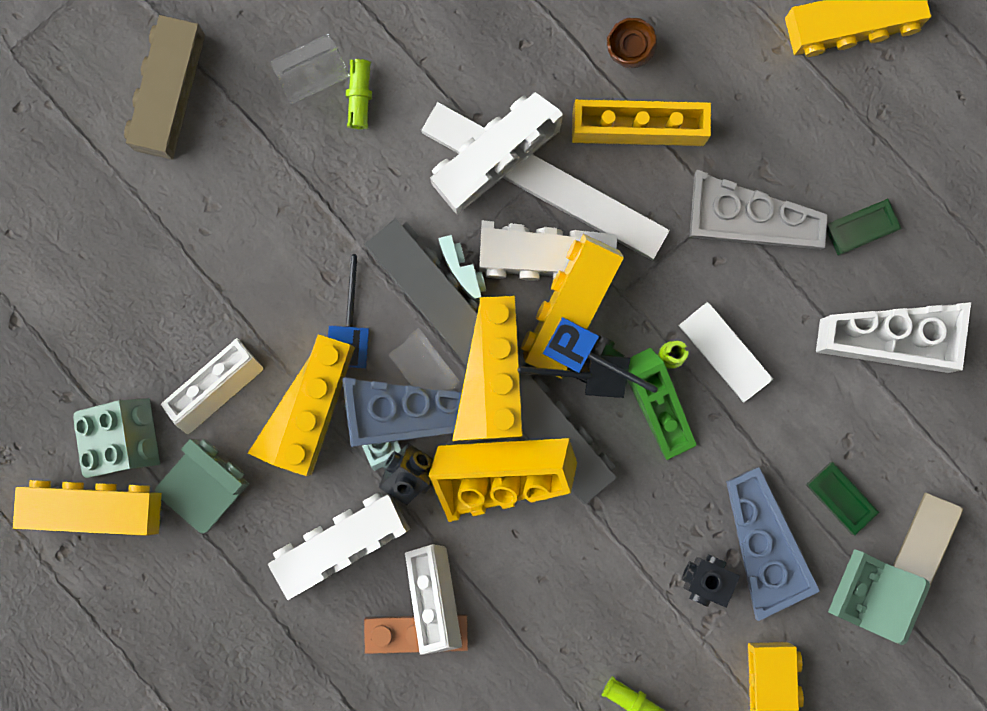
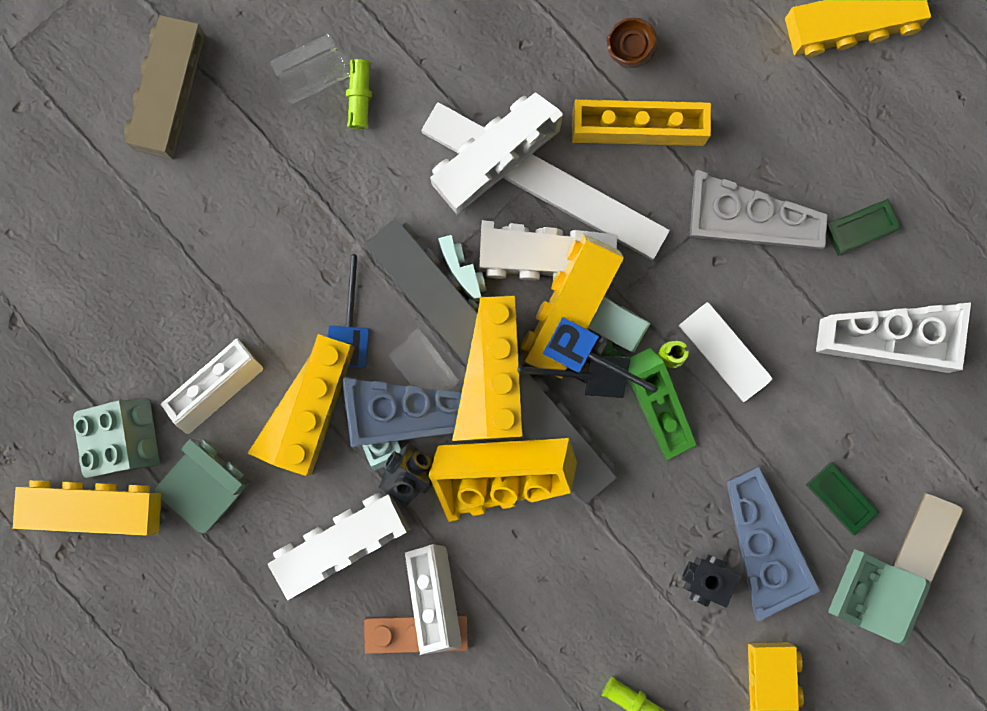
(619, 324): none -> light aqua slope

